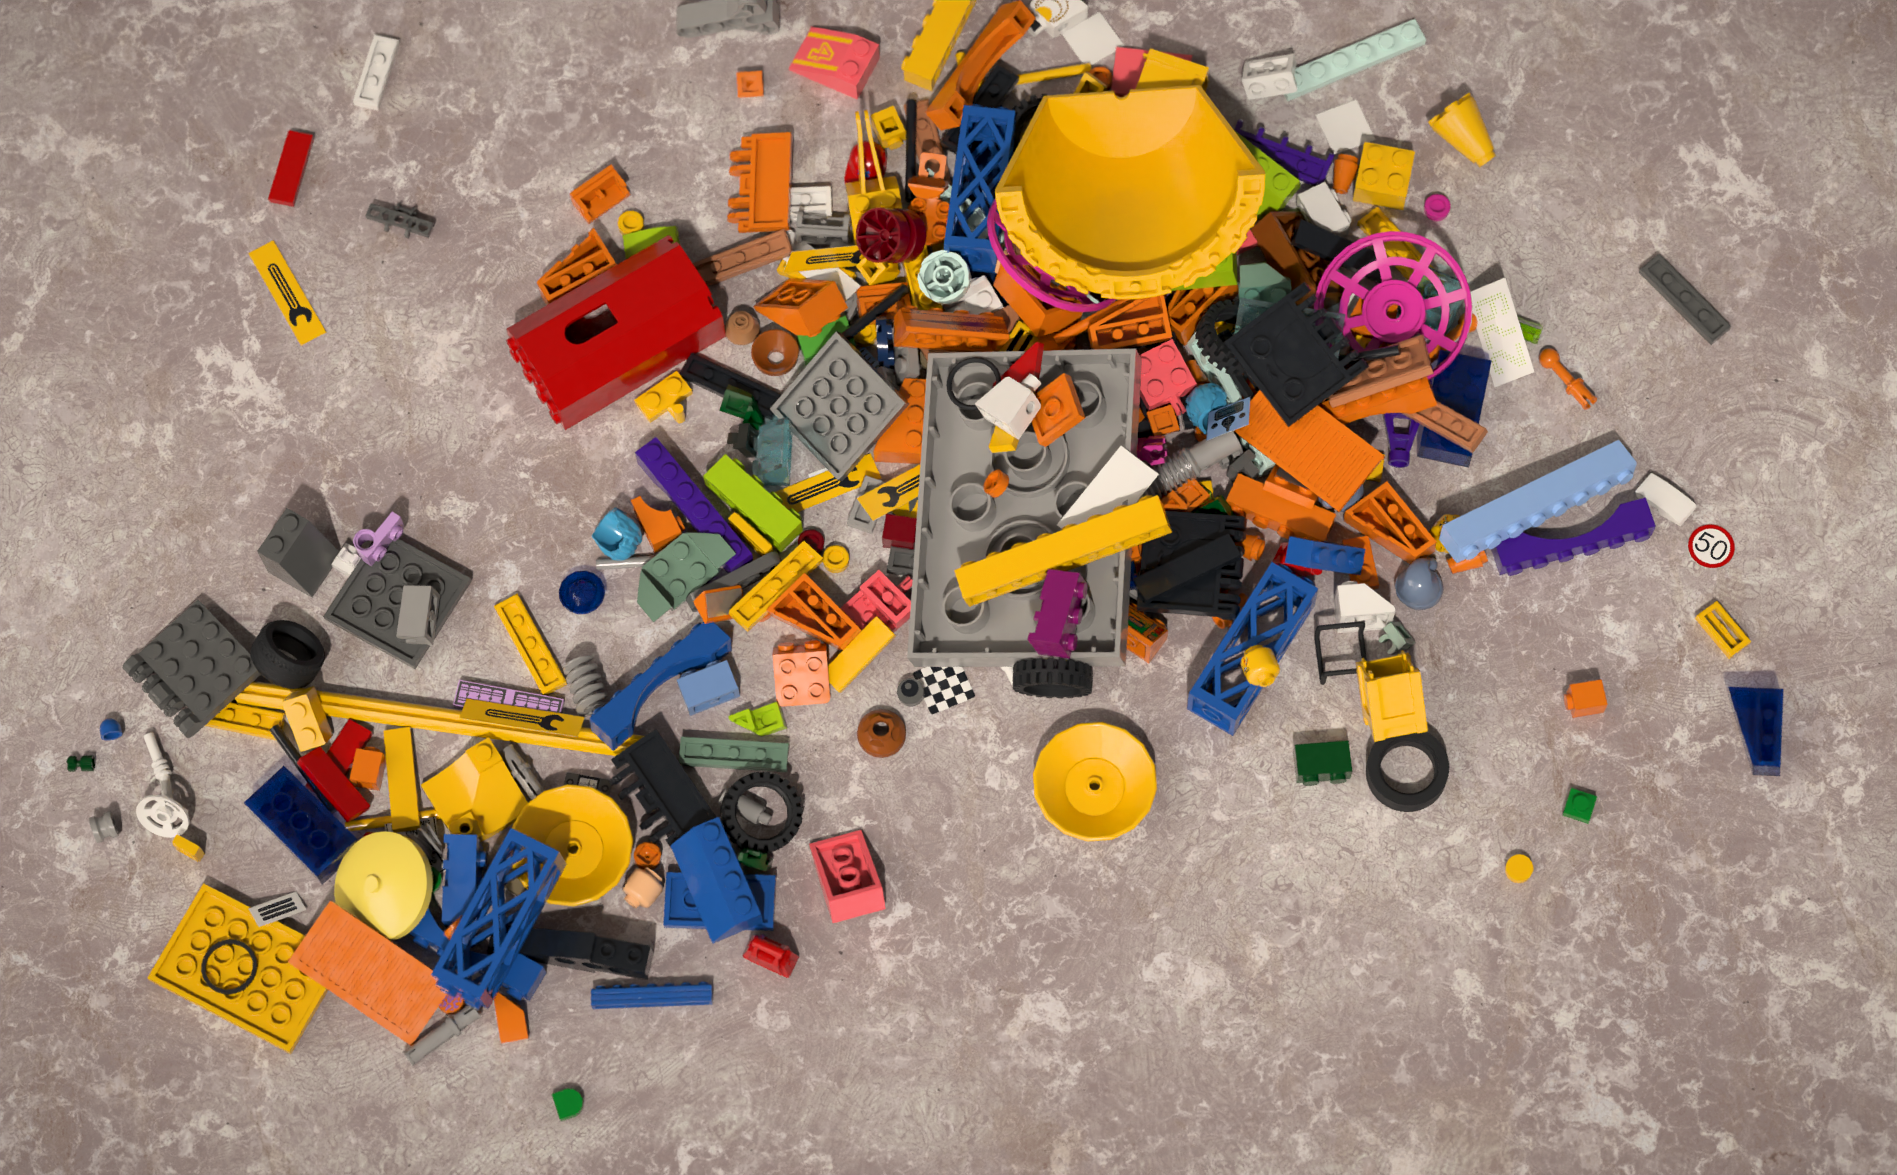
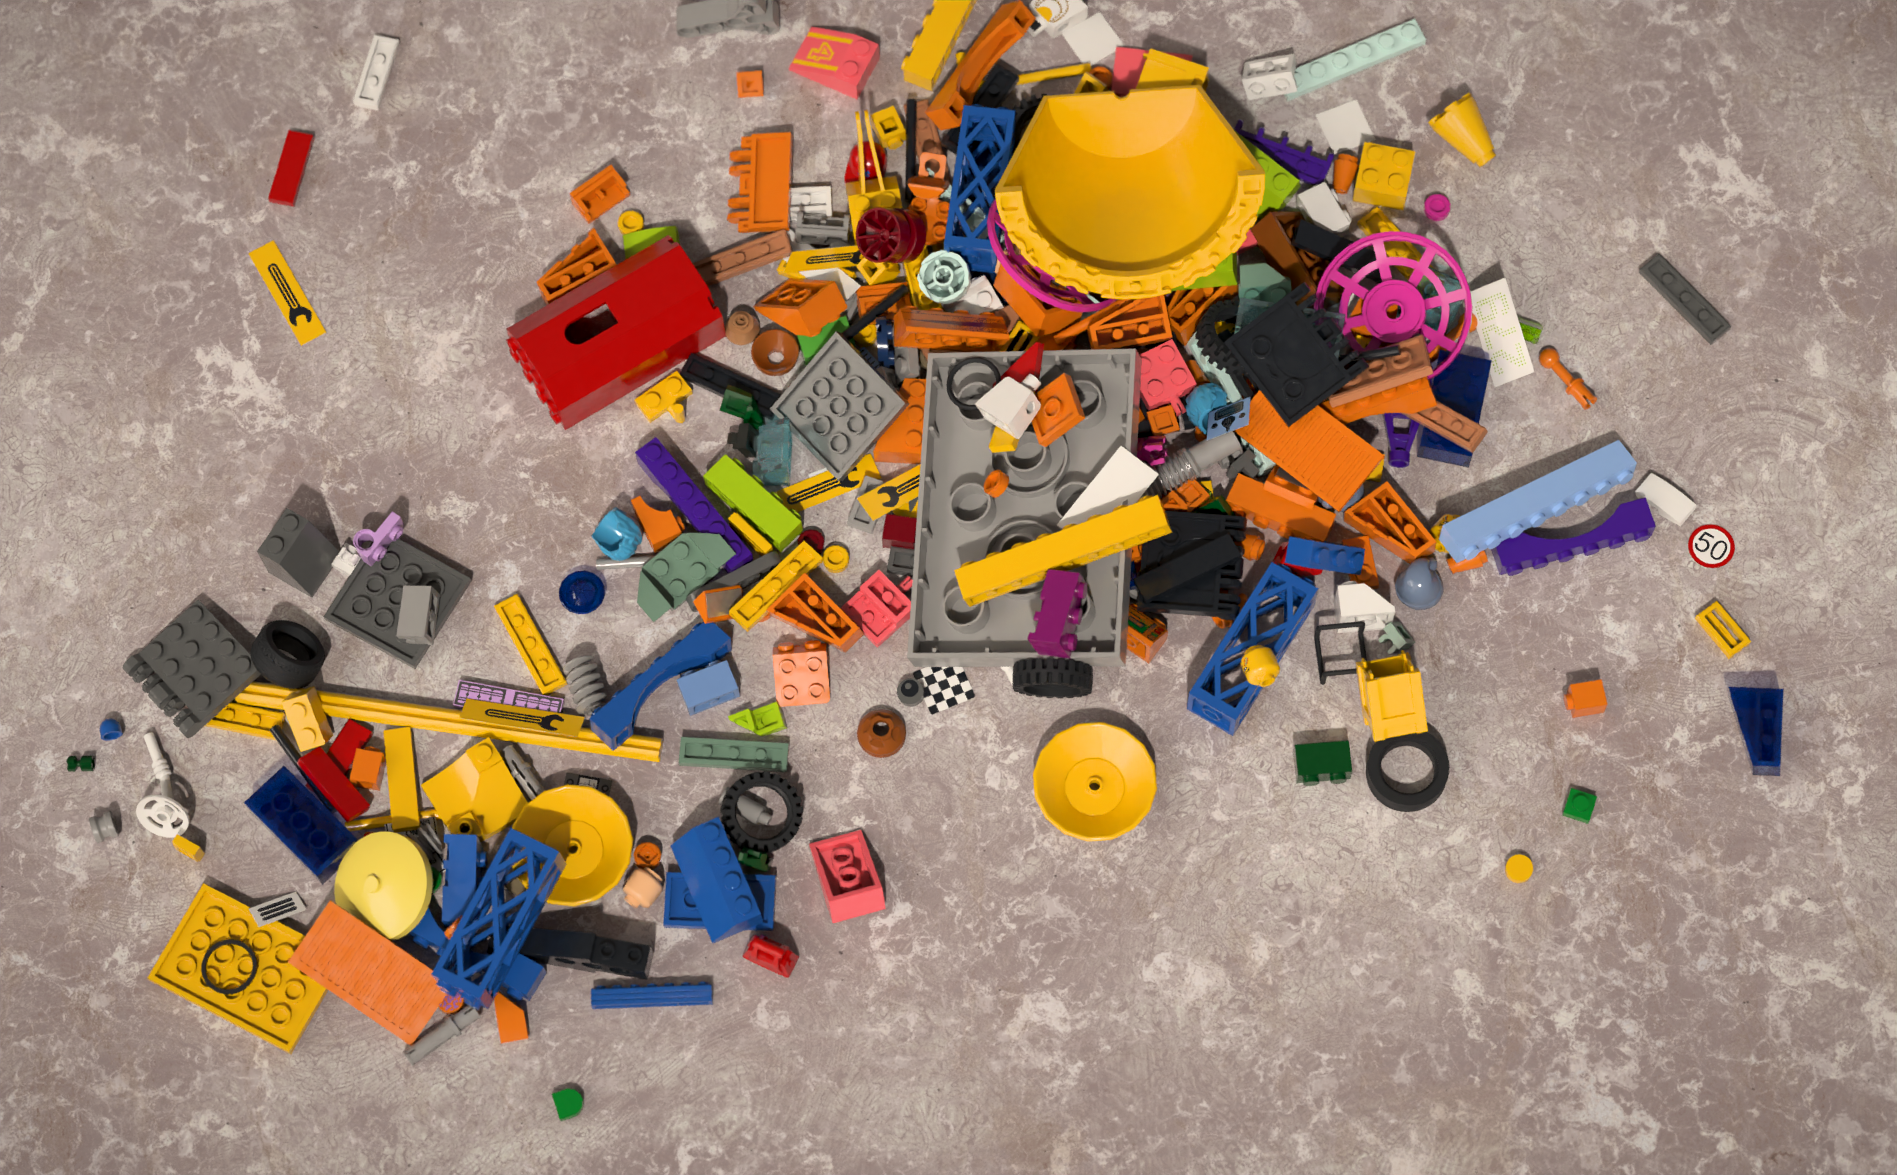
(393, 215): dark grey piece -> none
(664, 786): black hinge -> none
(859, 653): yellow tile -> none

